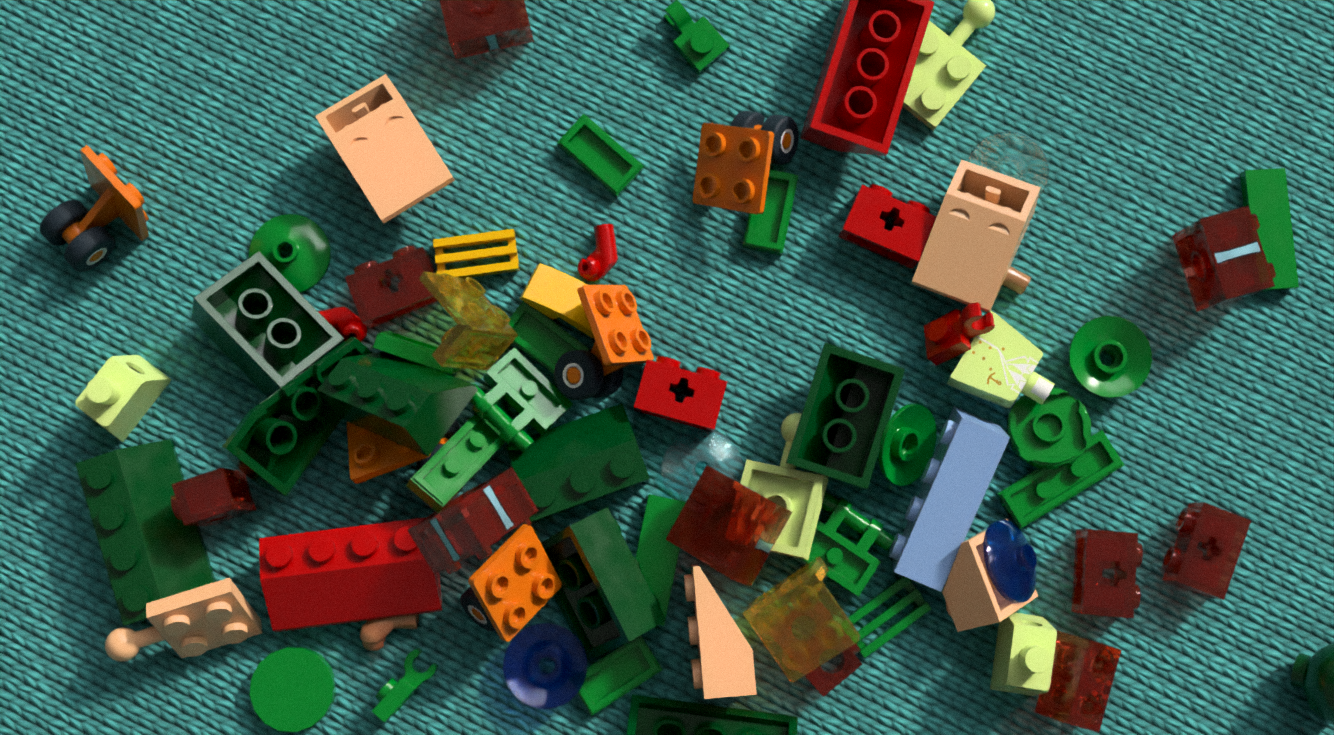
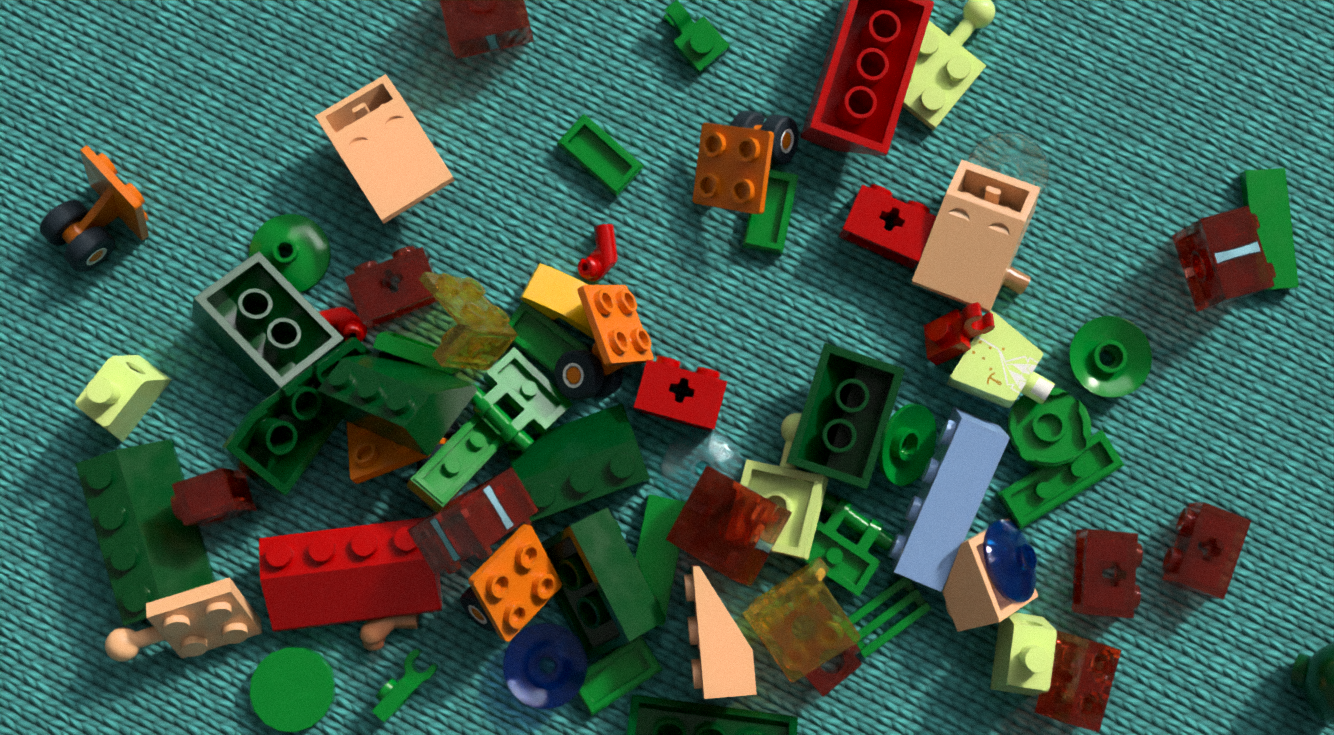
(477, 239): yellow tile -> none

